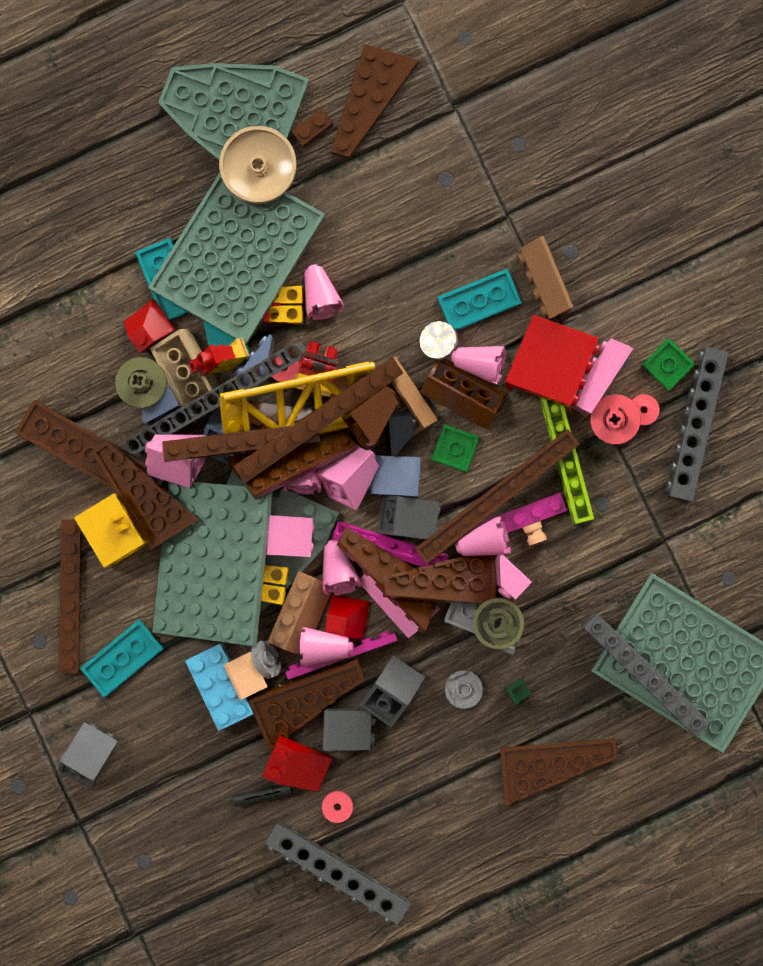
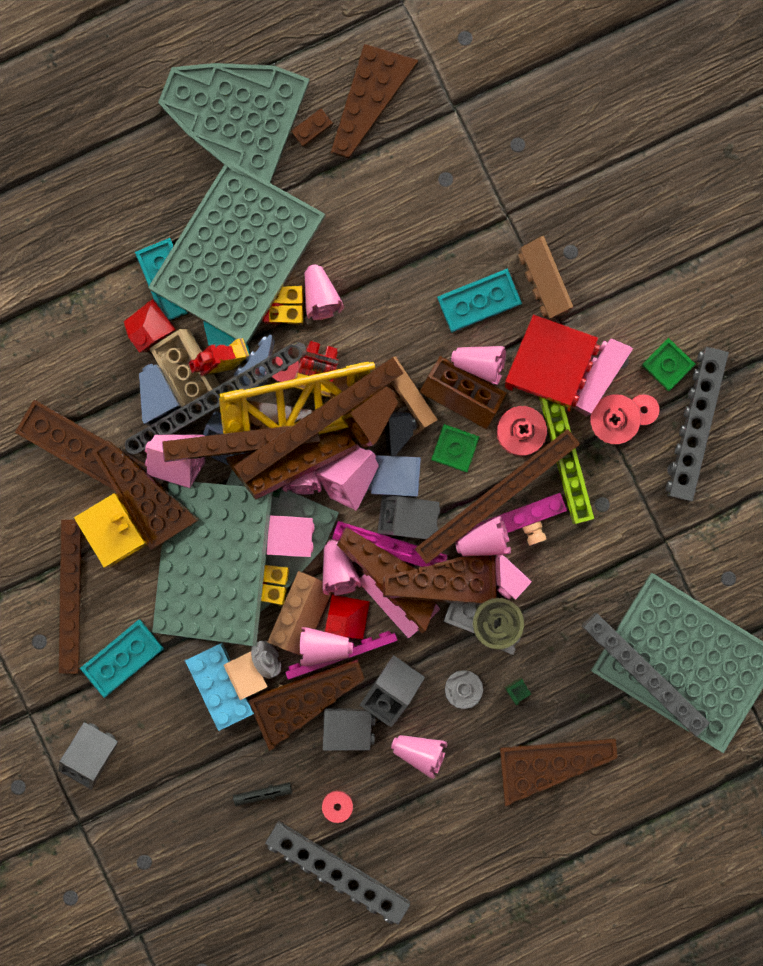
(146, 370): olive piece -> none
(257, 164): tan dish -> none
(296, 765): red slope -> none
(420, 753): none -> bright pink cone
(438, 340): tile -> none
(523, 417): none -> coral piece

